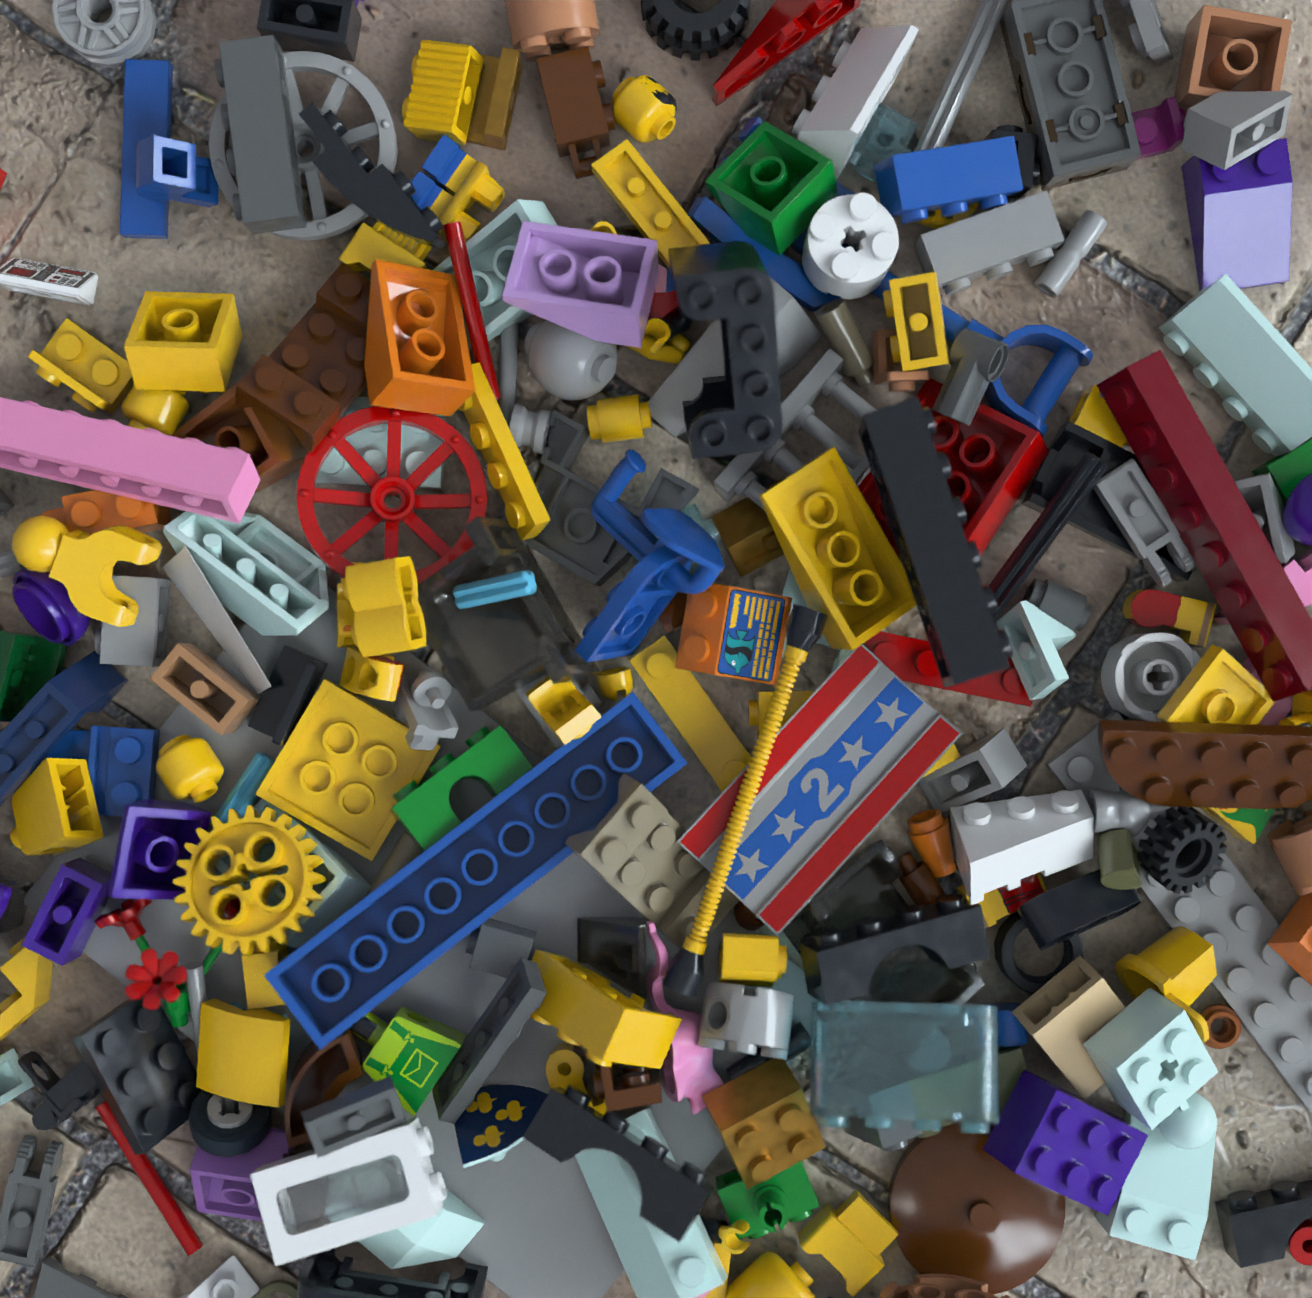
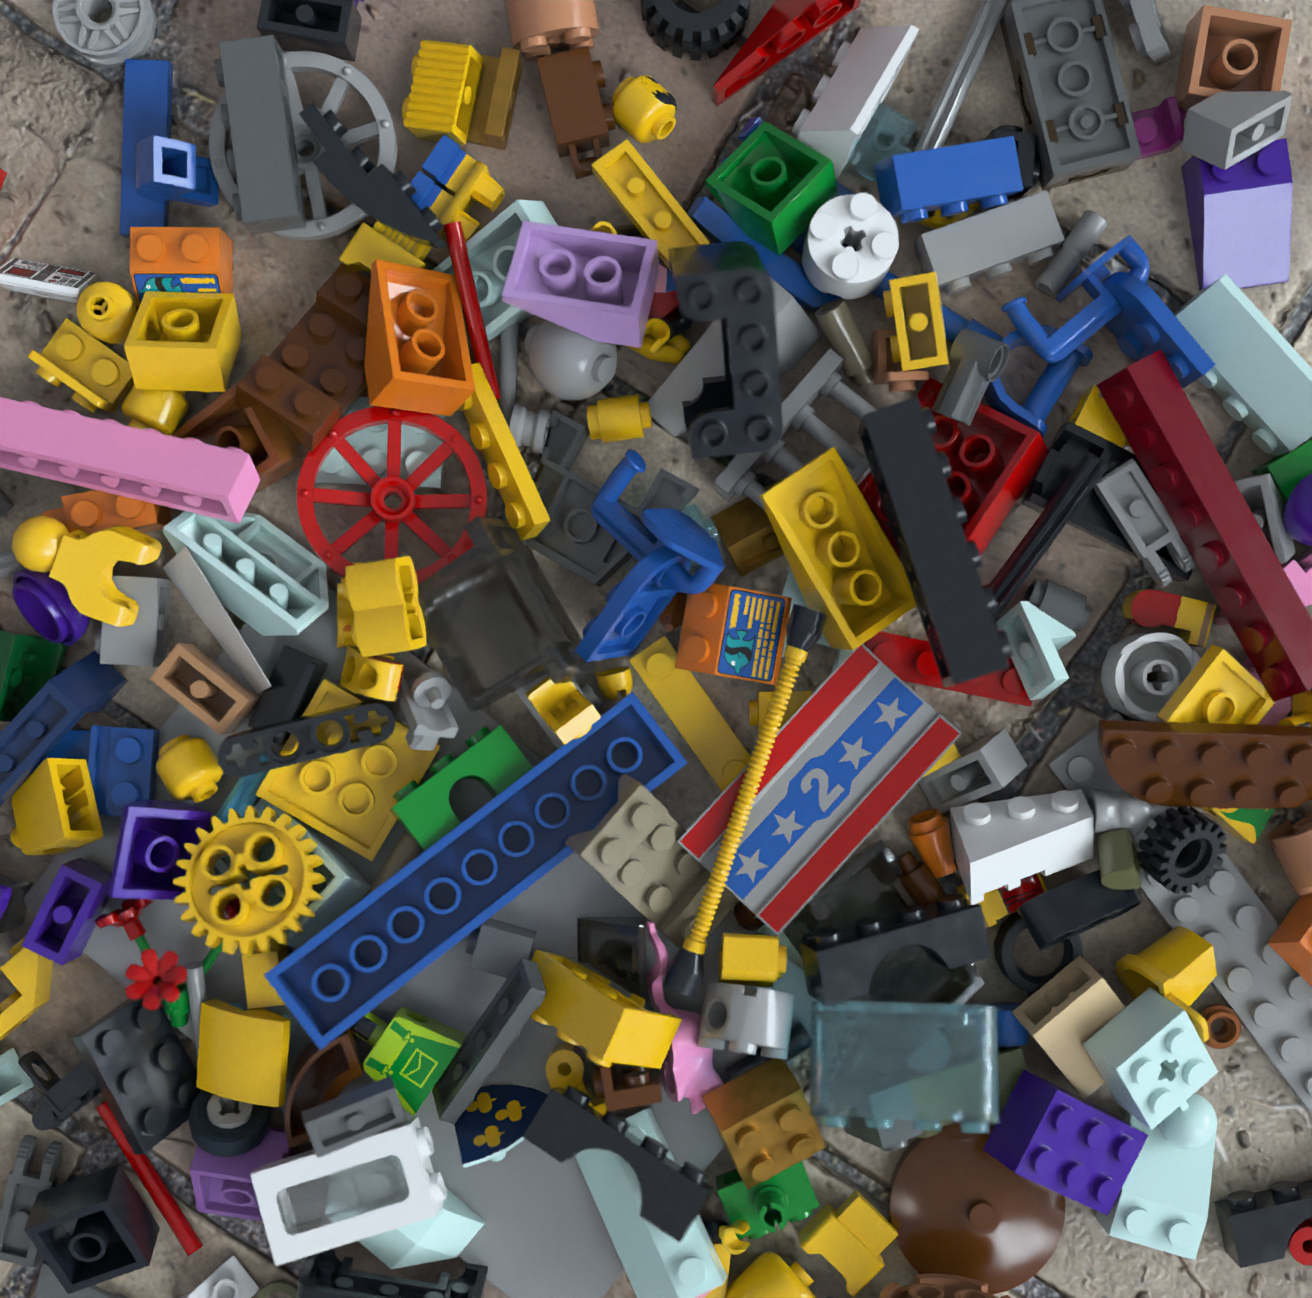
(92, 1229): none -> black brick
(106, 311): none -> yellow head
(180, 260): none -> orange slope
(308, 743): none -> black beam
(495, 589): medium azure axle -> none
(1129, 311): none -> blue plate

